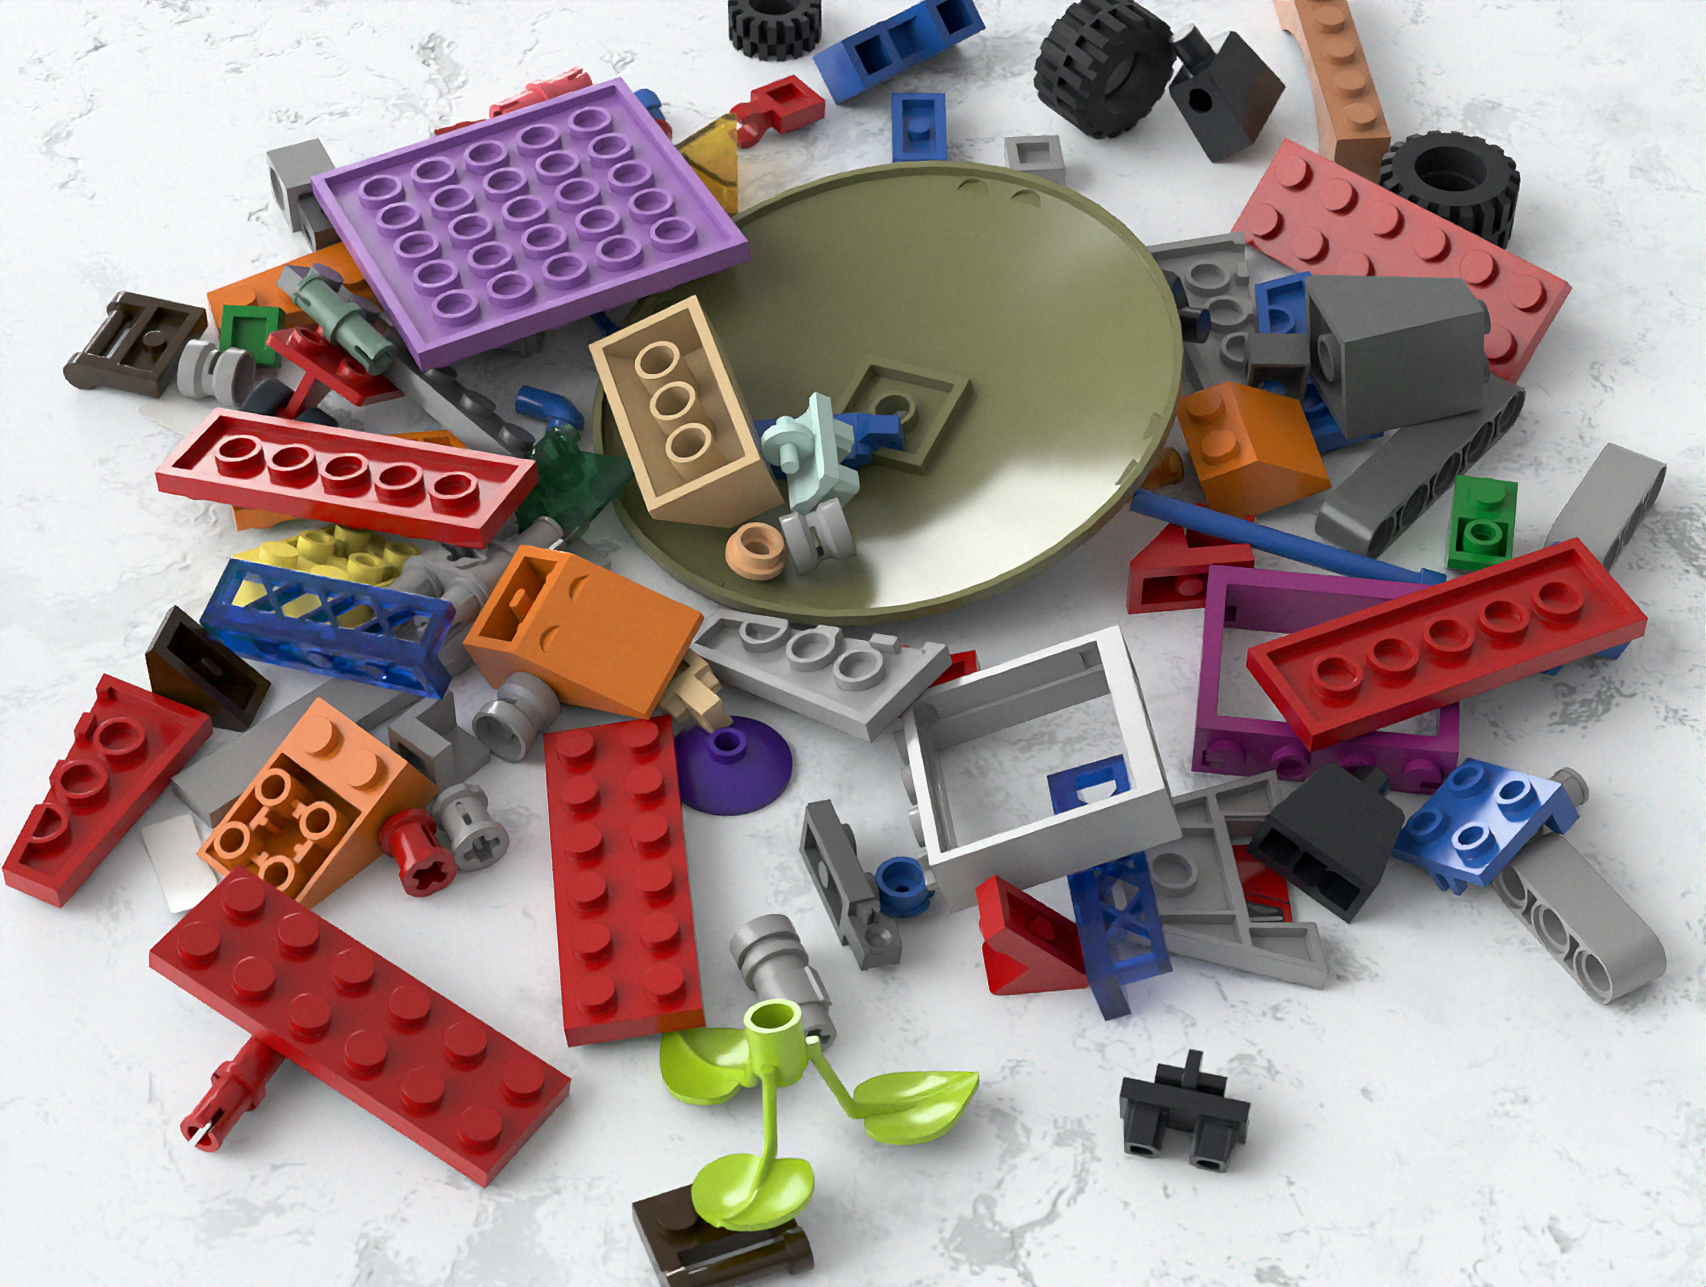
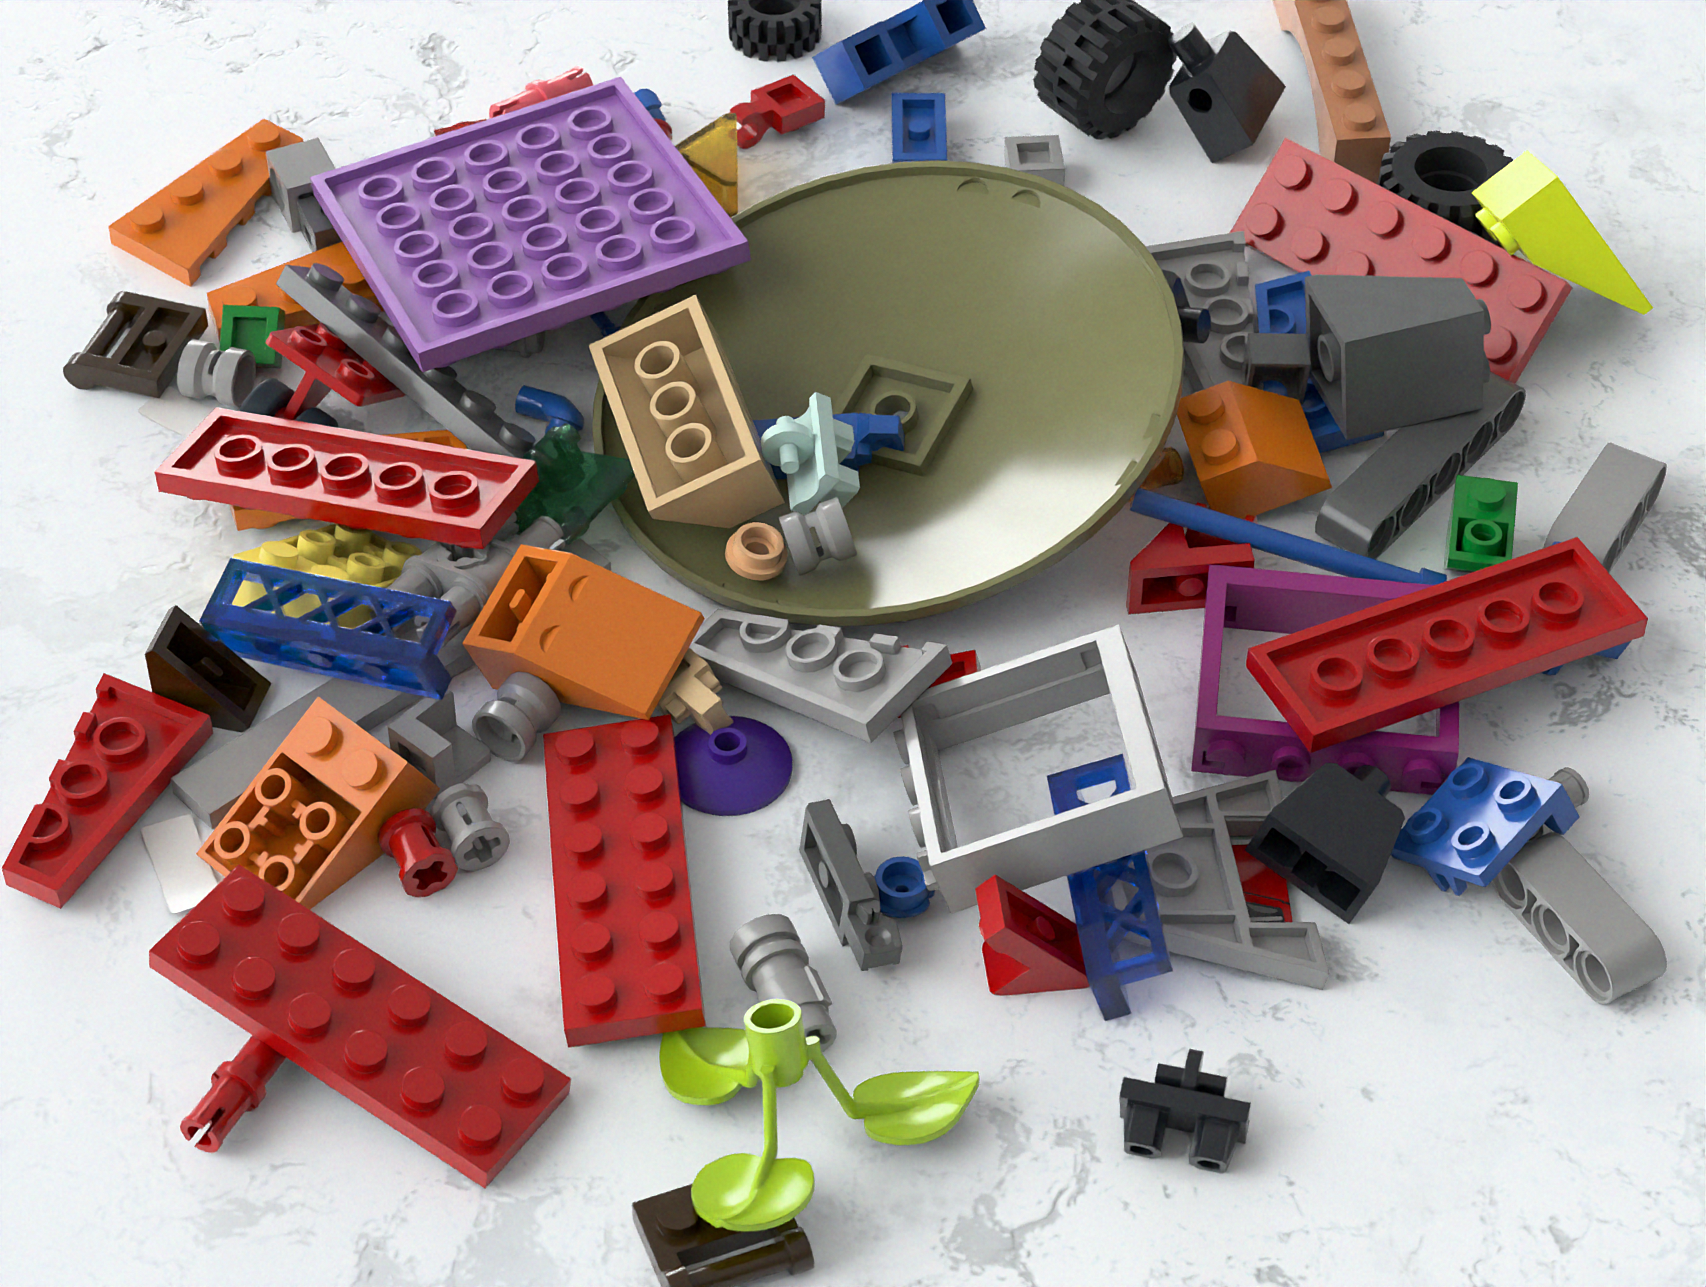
(201, 207): none -> orange wing
(344, 324): sand green pin -> none
(1536, 214): none -> neon yellow slope

